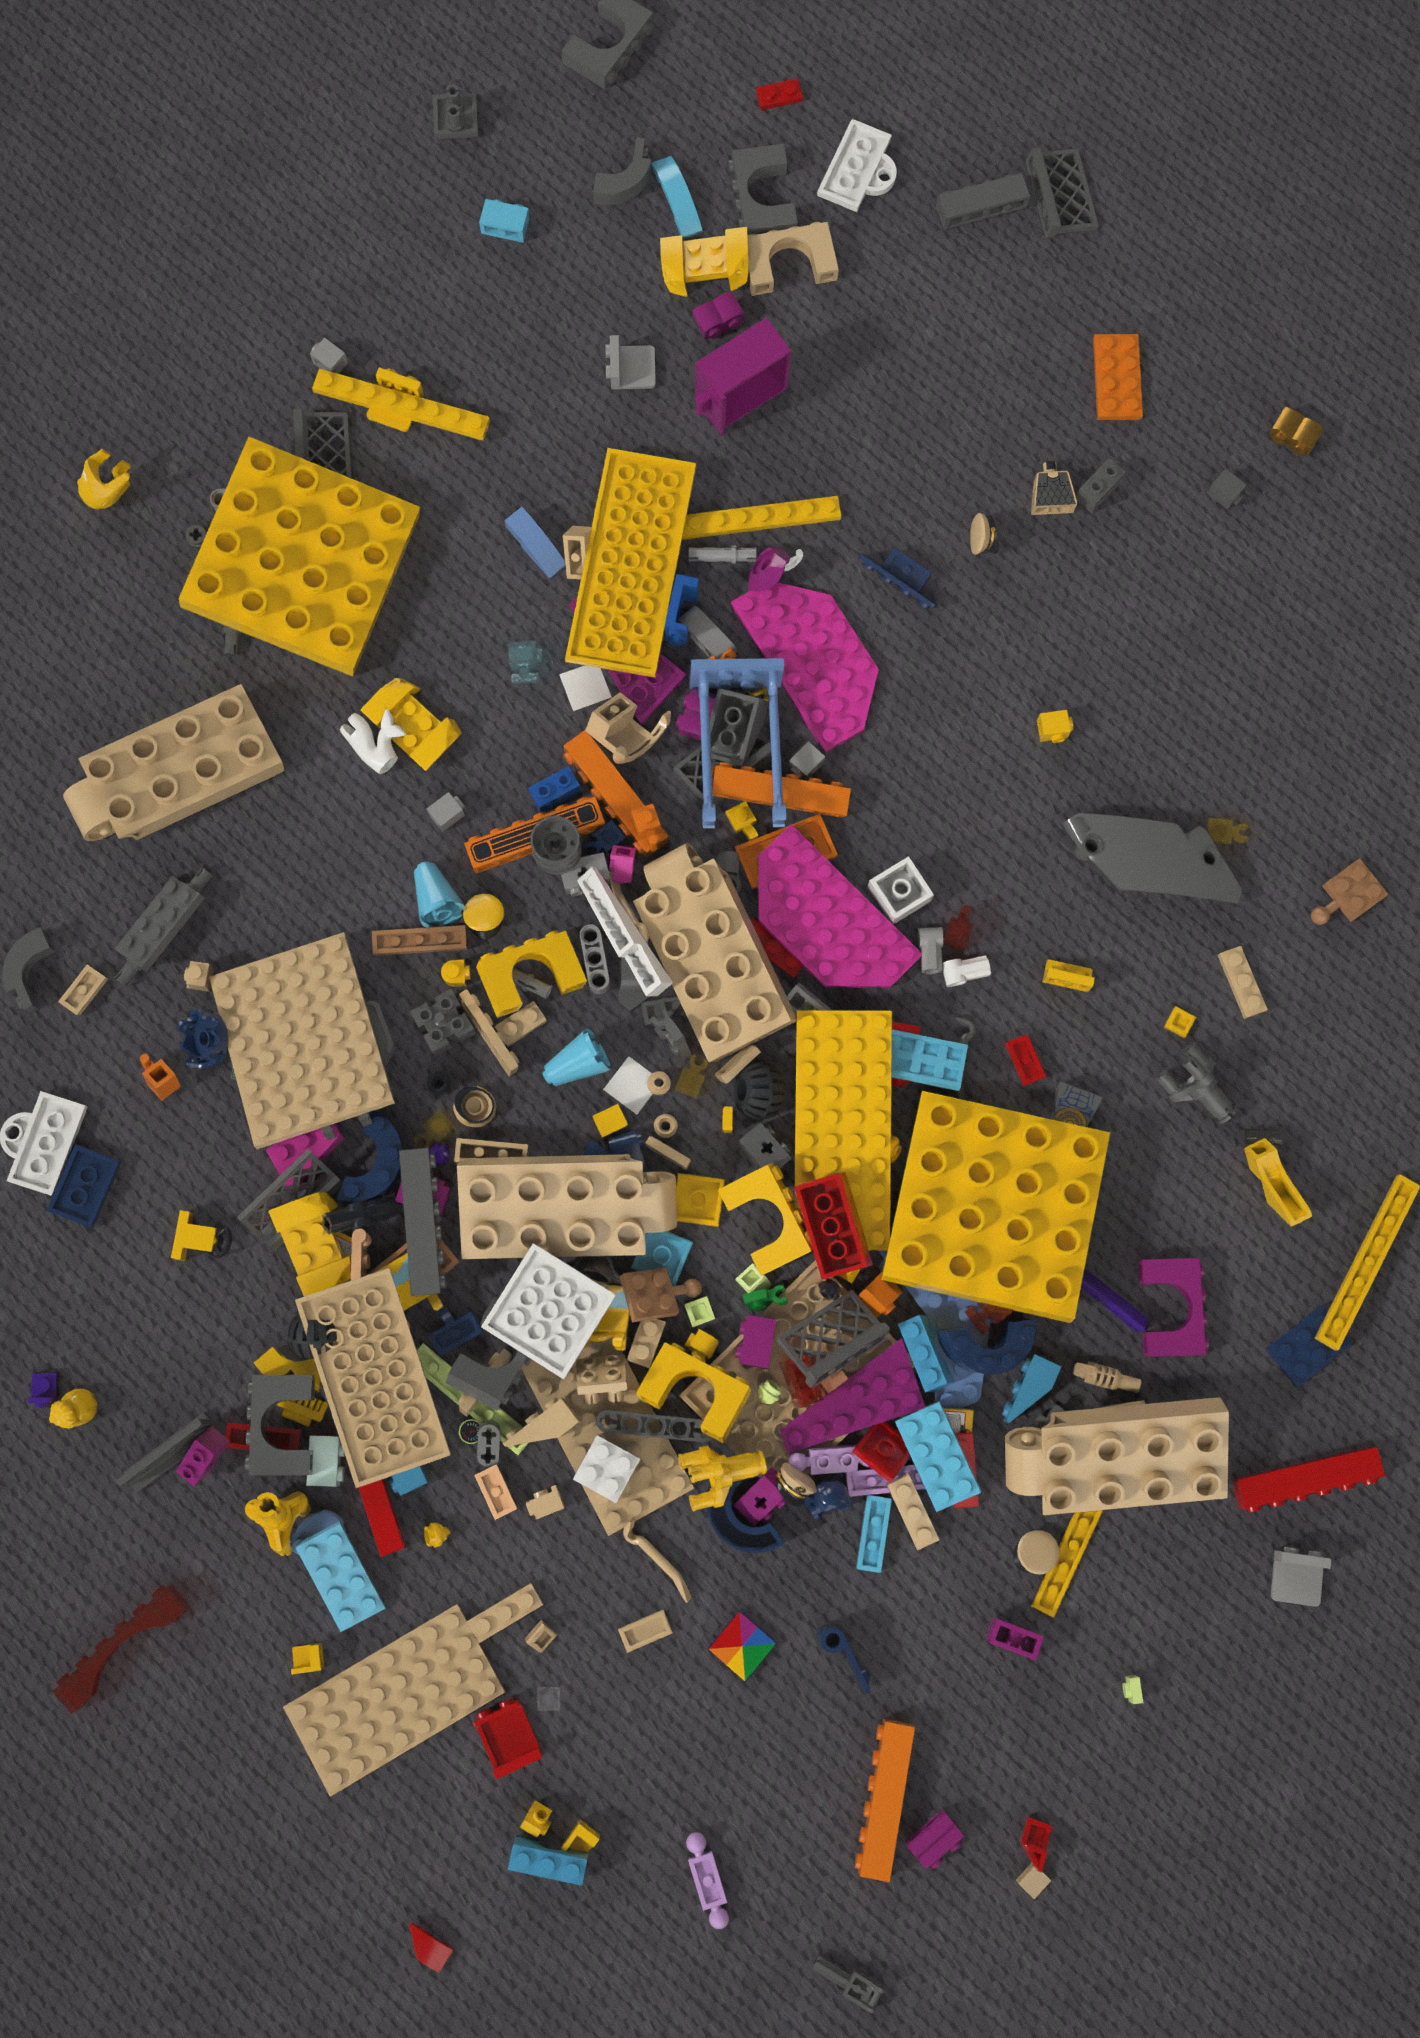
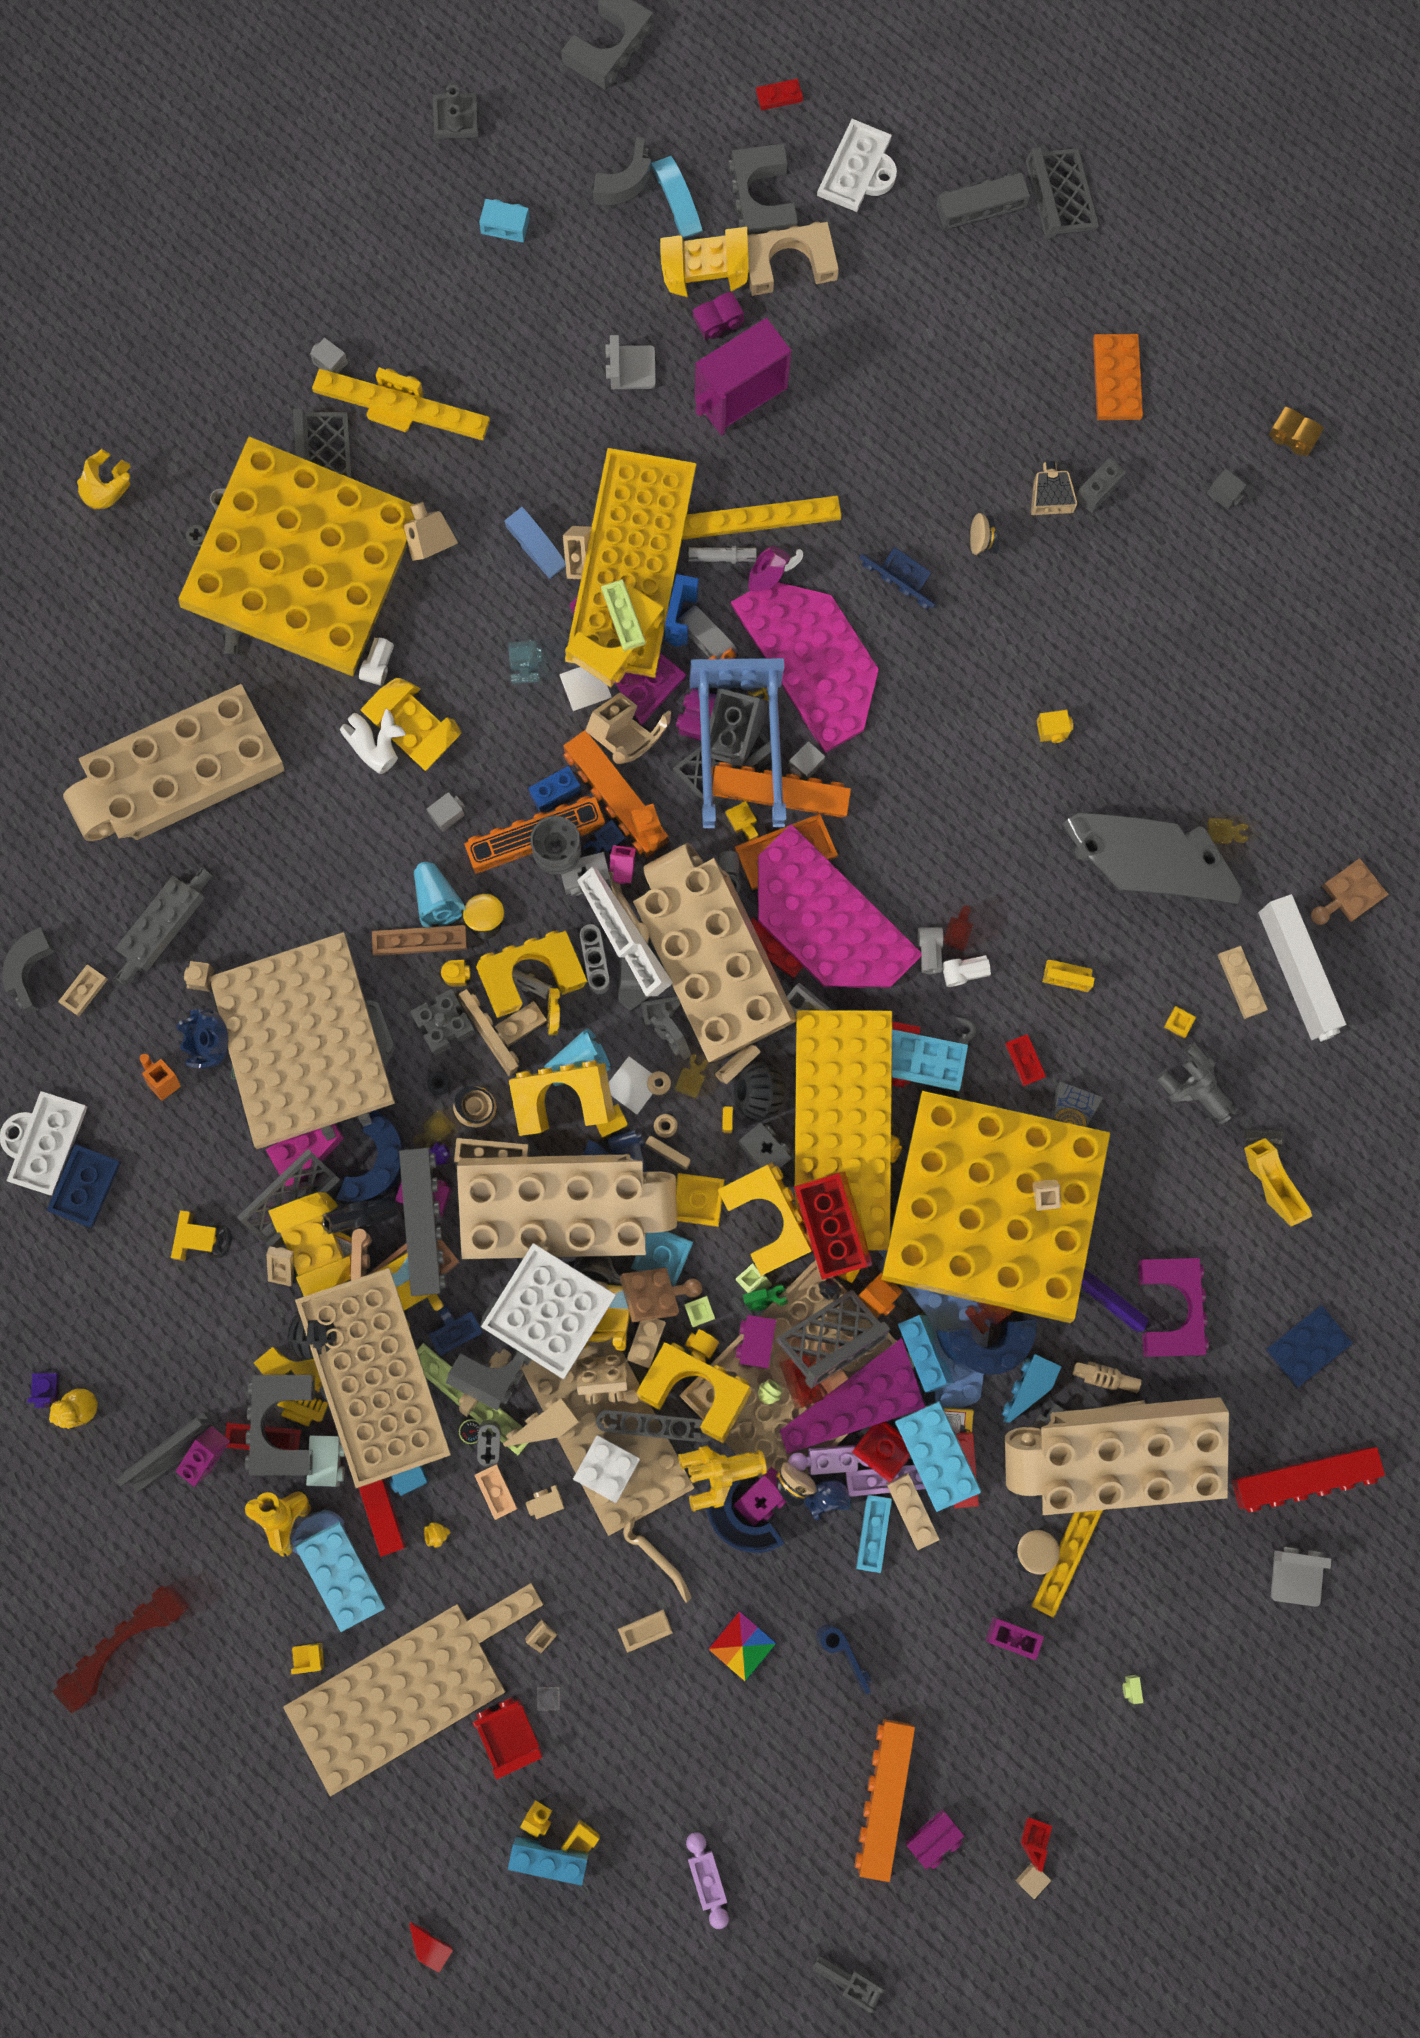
(280, 1266): none -> tan plate
(375, 667): none -> white piece
(427, 533): none -> tan torso
(553, 1011): none -> yellow tile
(588, 1081): none -> yellow arch
(609, 663): none -> yellow arch
(623, 615): none -> yellowish green tile
(900, 890): white brick -> none
(1047, 1194): none -> tan slope
(1302, 968): none -> white brick
(1367, 1262): yellow plate -> none

